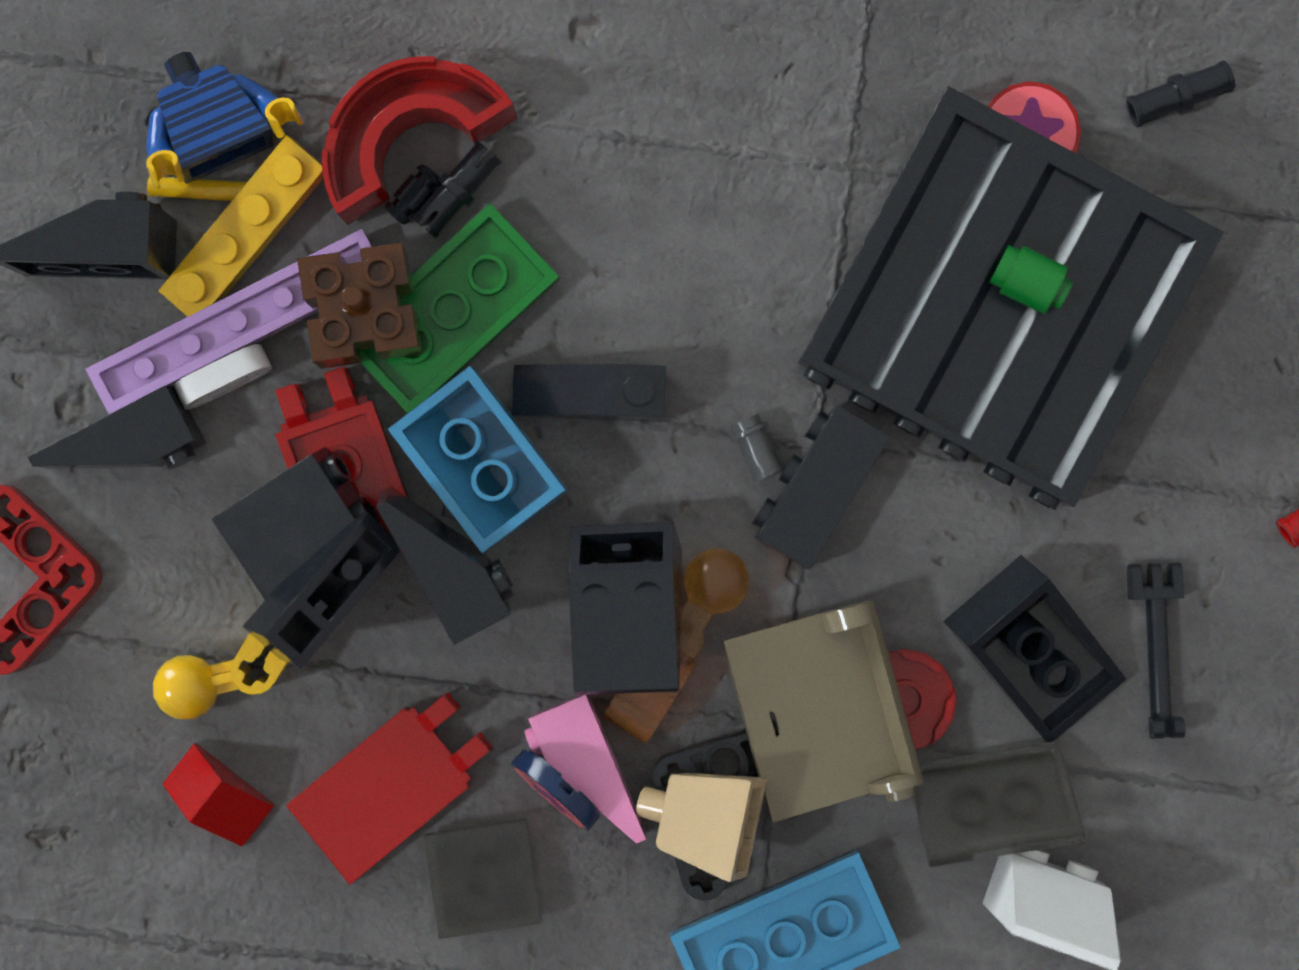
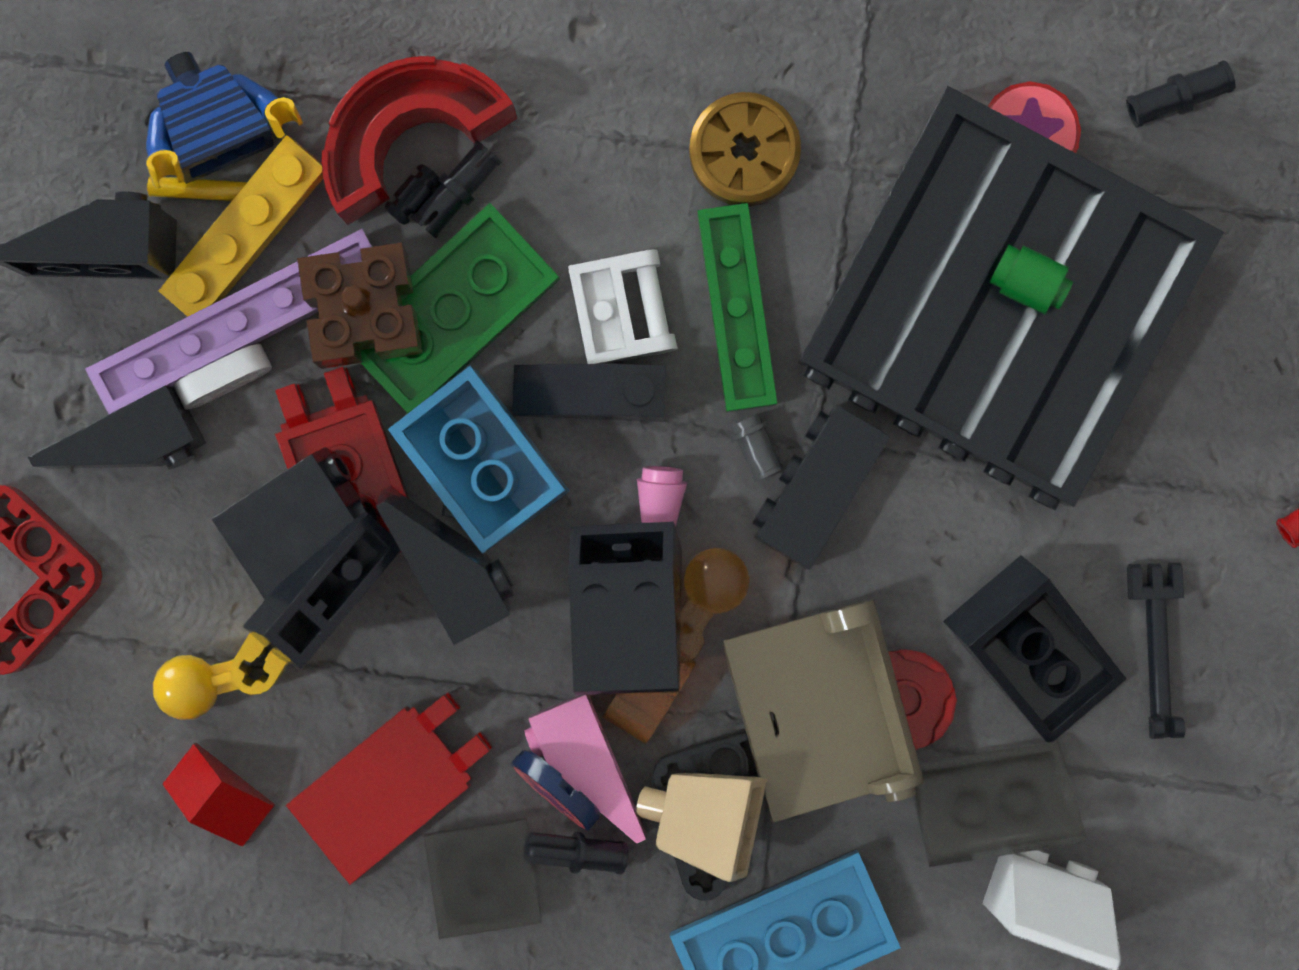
(576, 852): none -> black axle
(605, 310): none -> white plate
(660, 493): none -> bright pink cone
(737, 307): none -> green plate
(751, 119): none -> pearl gold wheel

